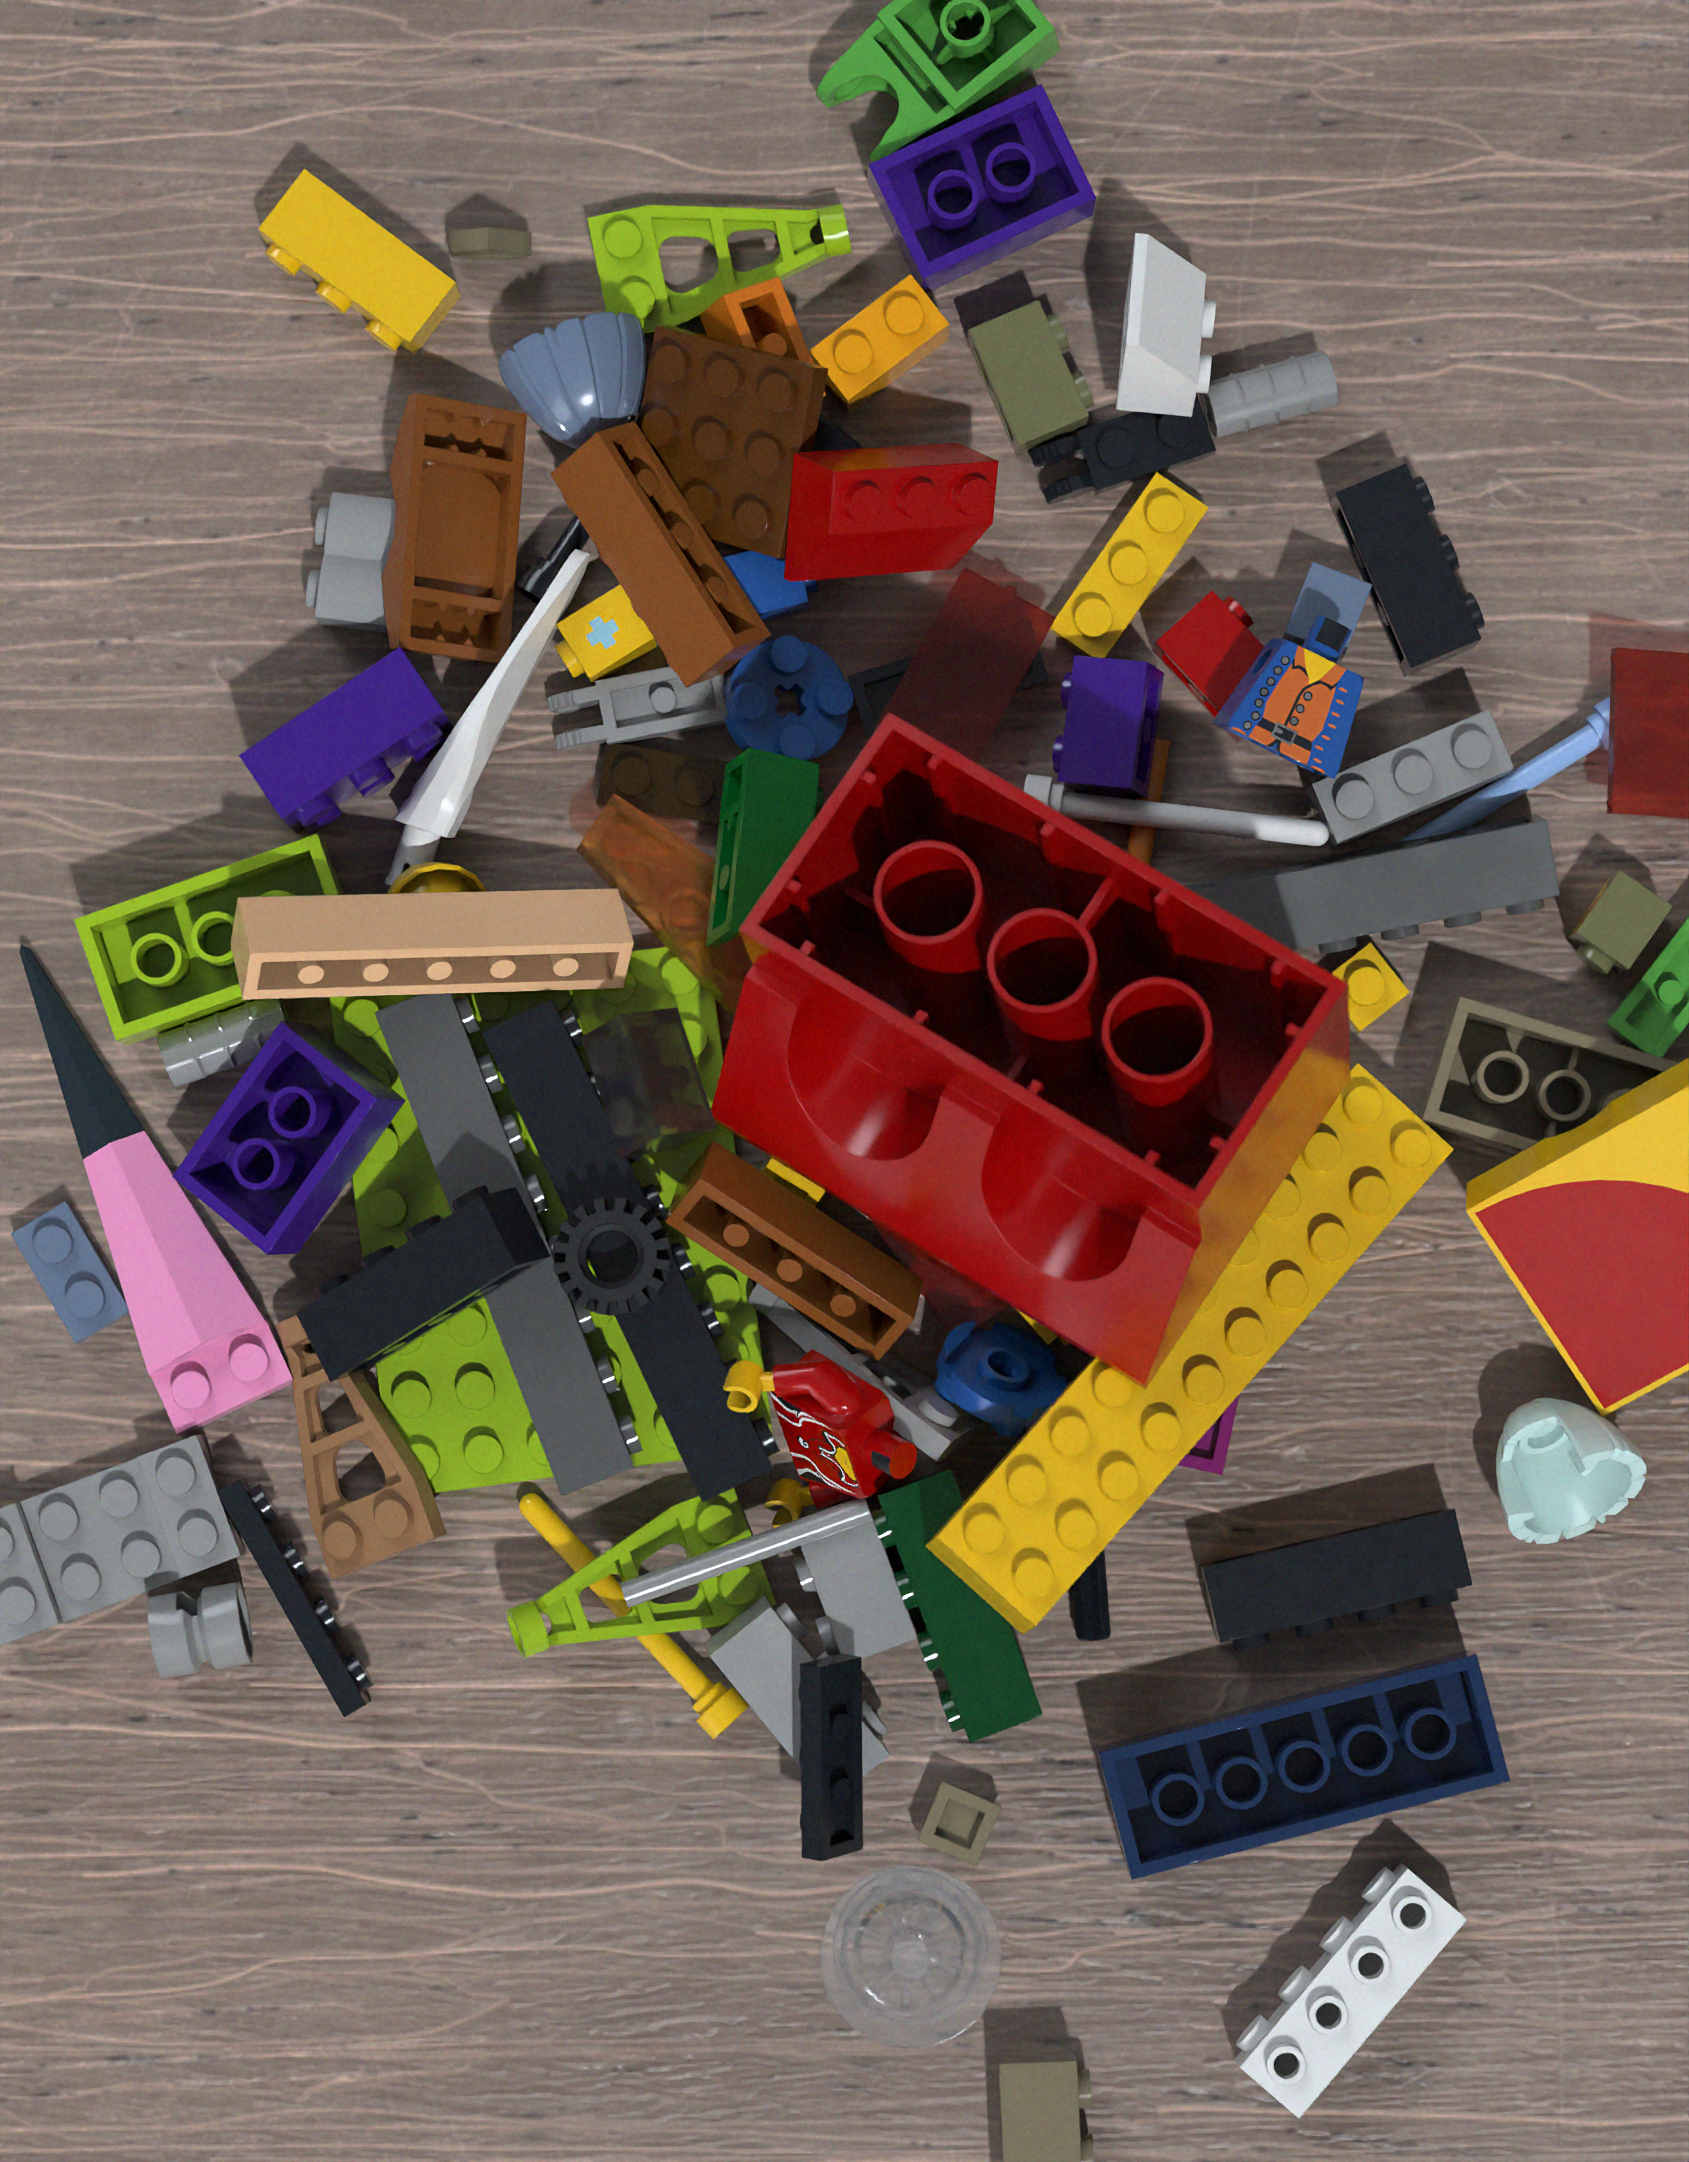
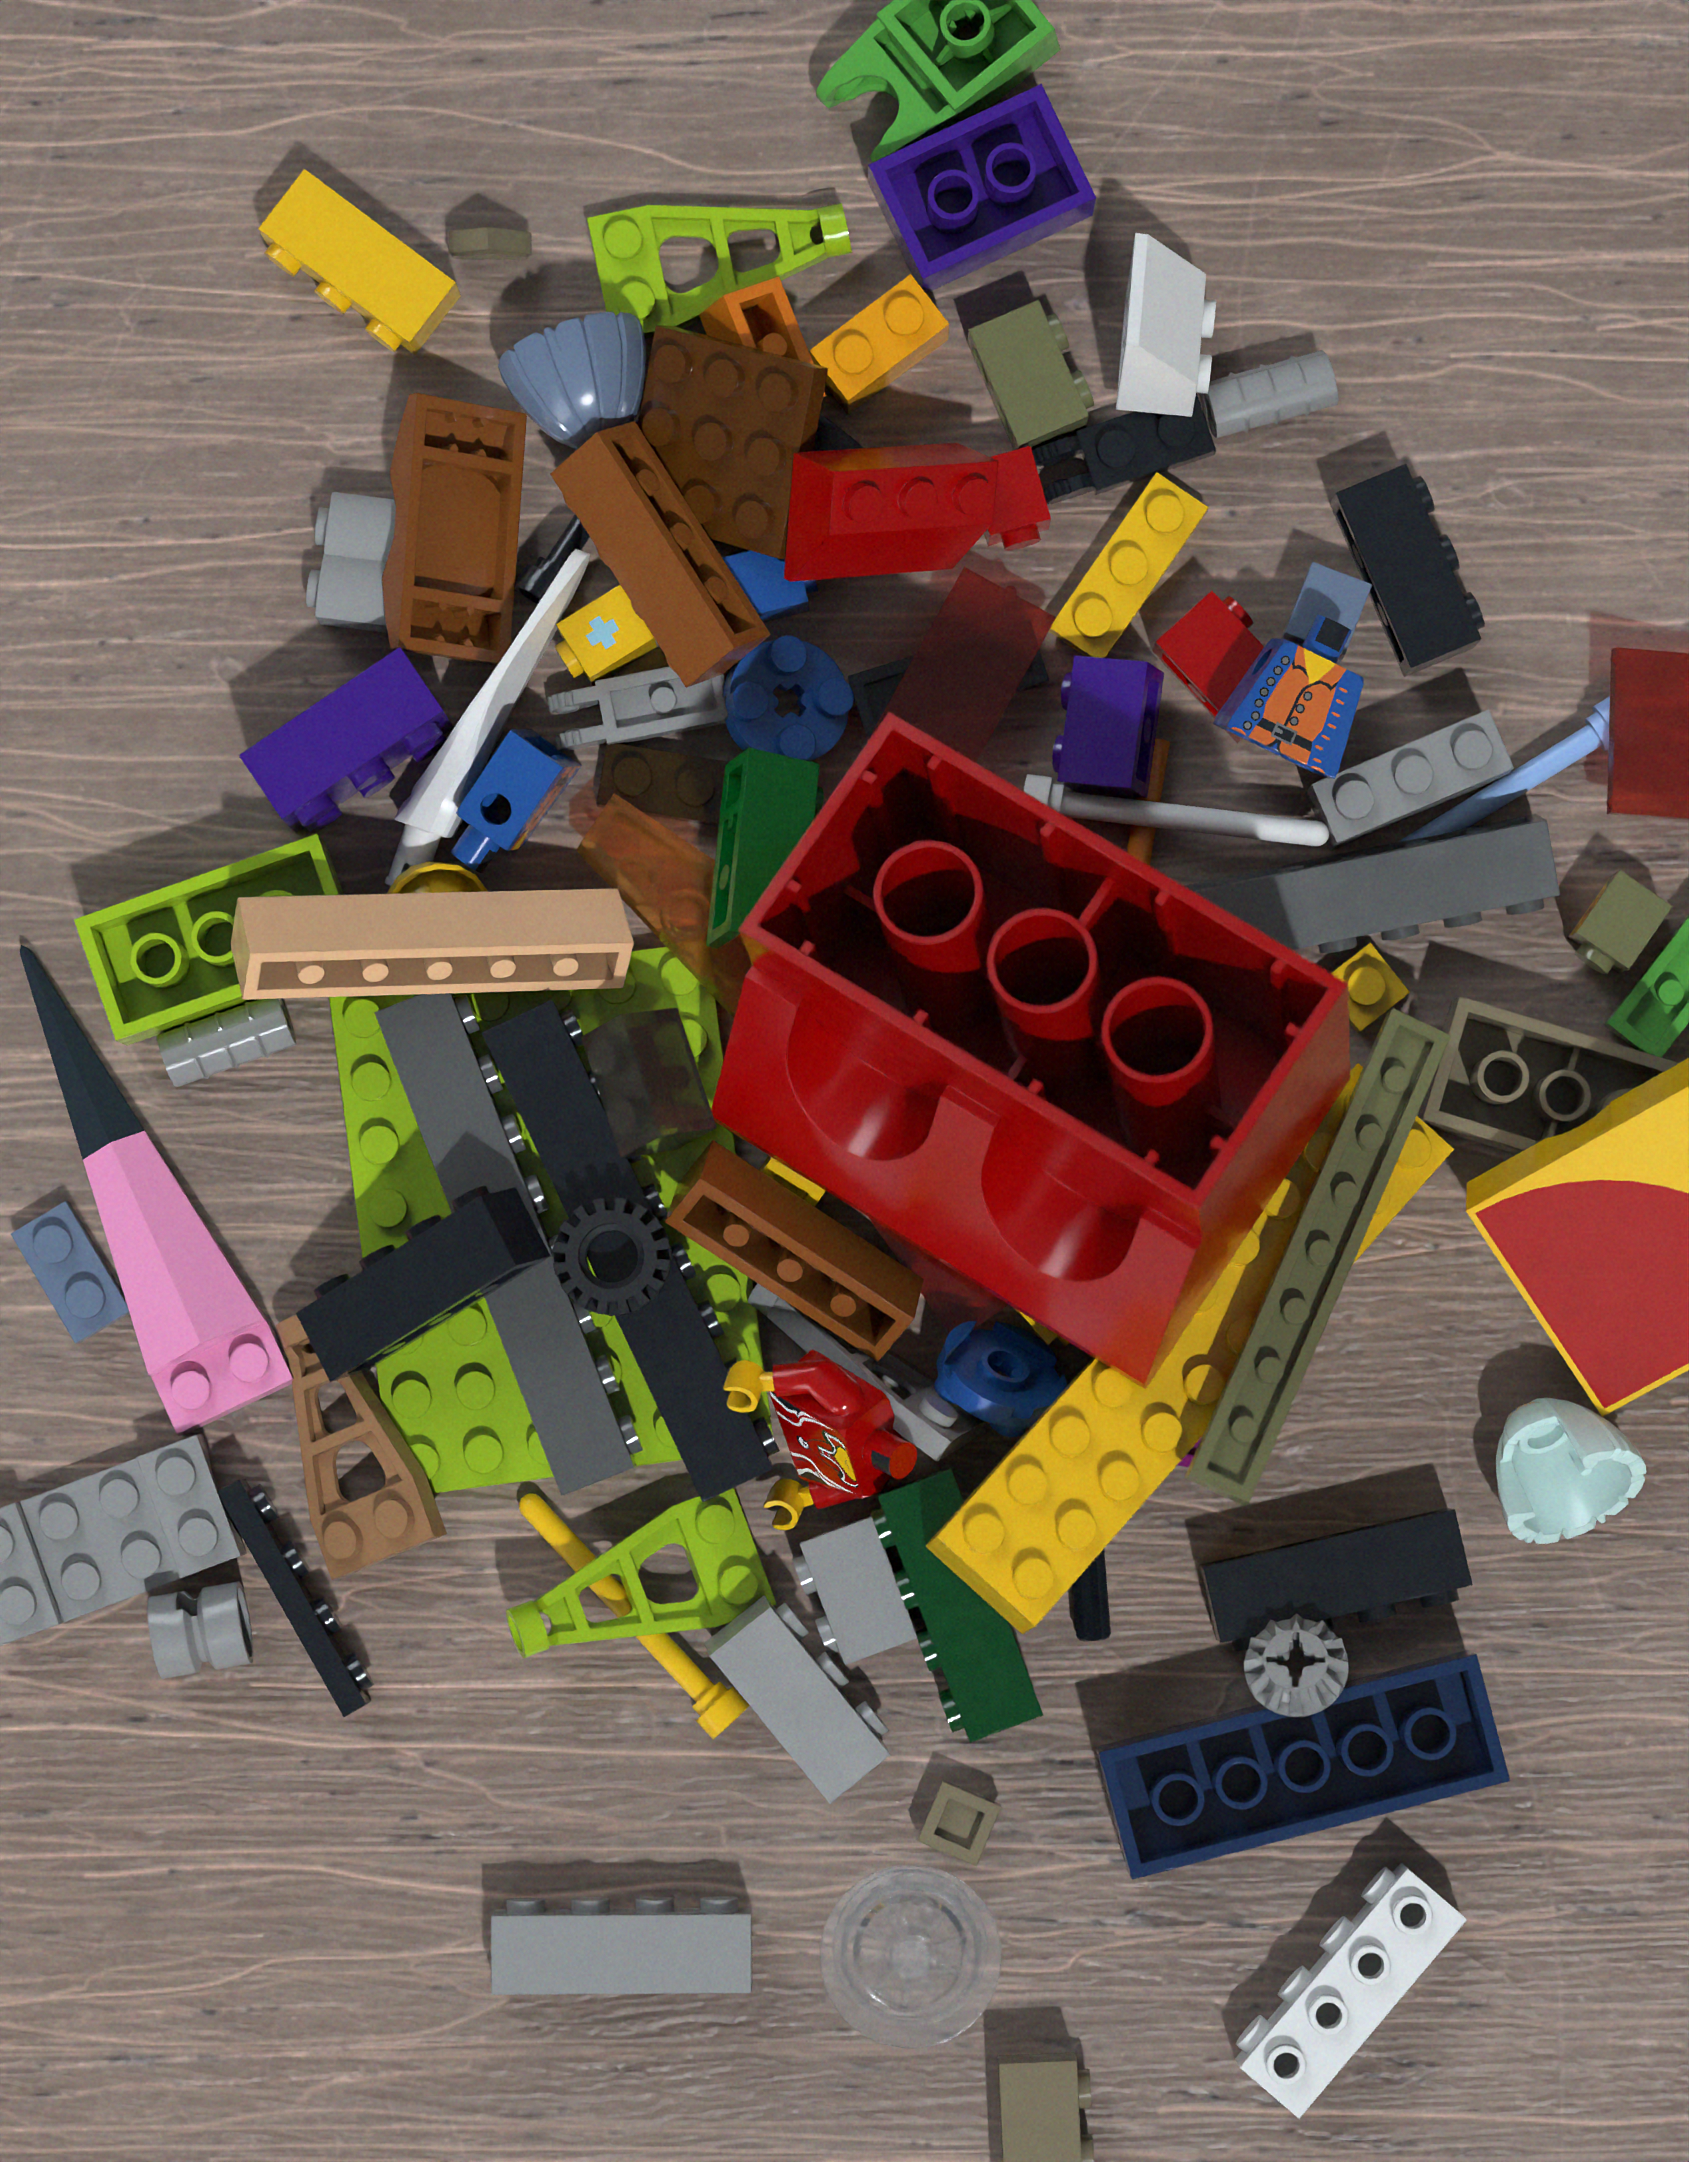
(288, 1138): dark purple brick -> none
(531, 778): none -> blue torso
(622, 1948): none -> light grey brick
(745, 1551): light grey bar -> none
(831, 1757): black plate -> none
(1019, 502): none -> red brick
(1317, 1257): none -> olive plate
(1319, 1683): none -> light grey gear

